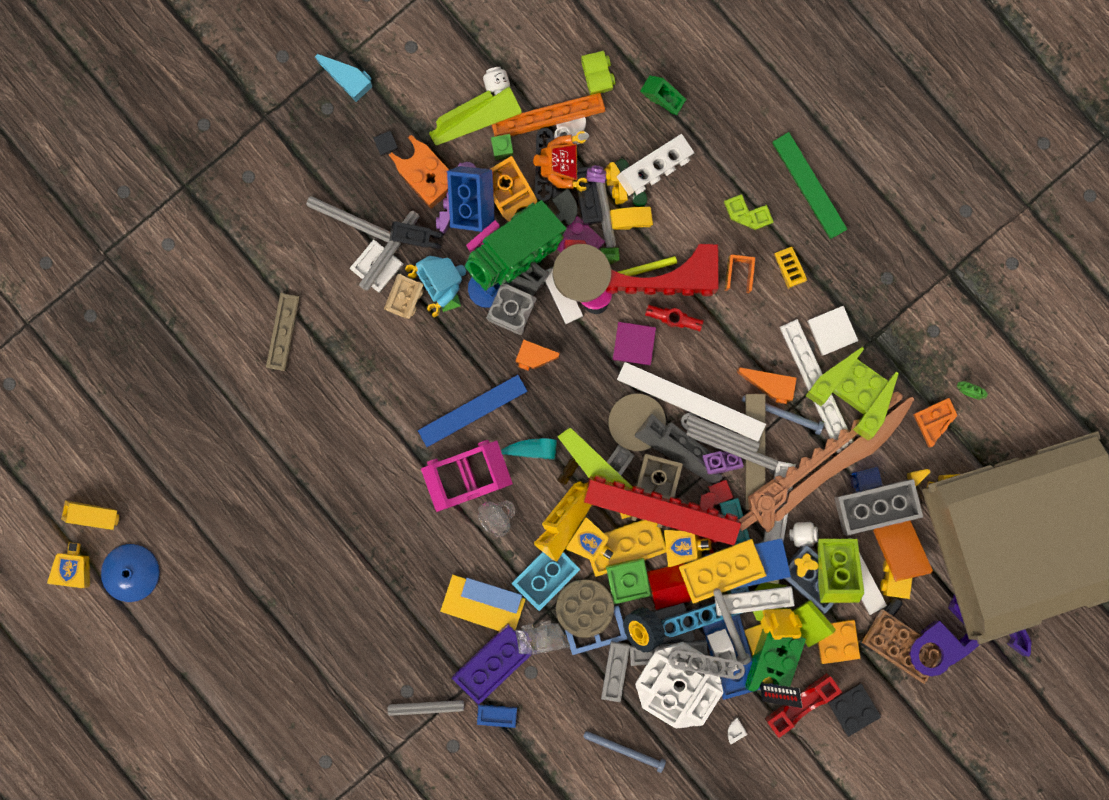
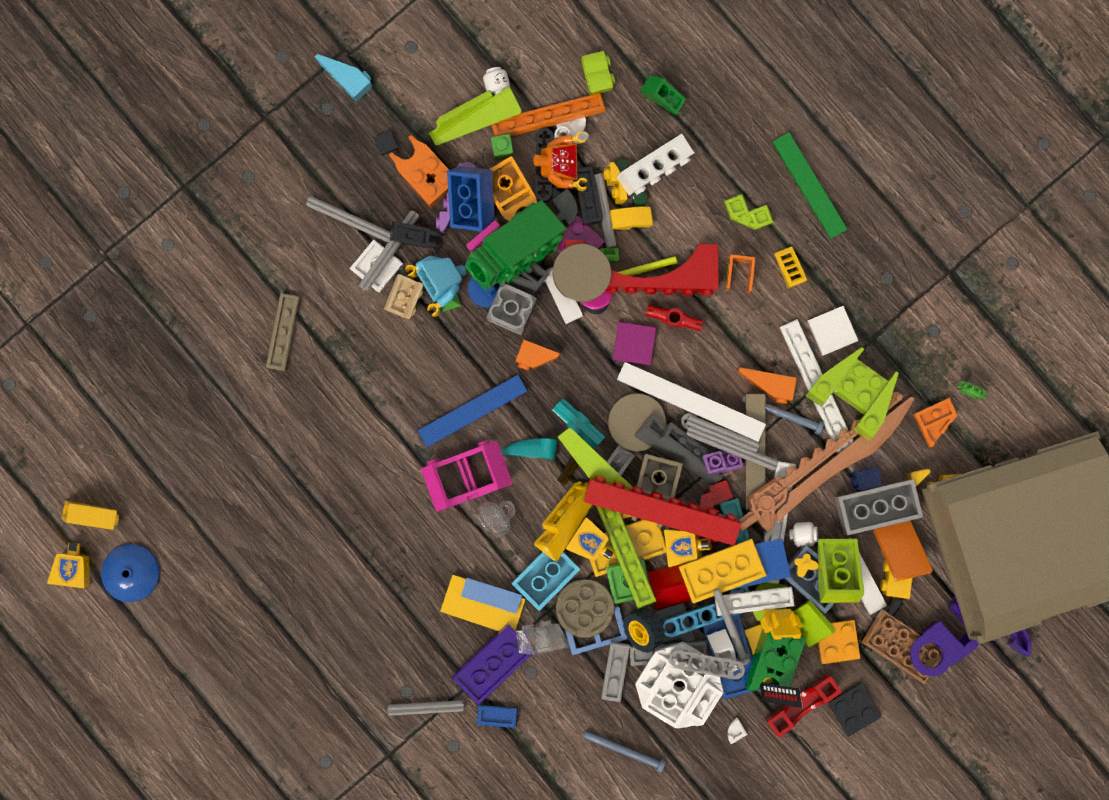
(579, 423): none -> teal piece
(596, 174): medium lavender plate -> none
(627, 557): none -> lime tile

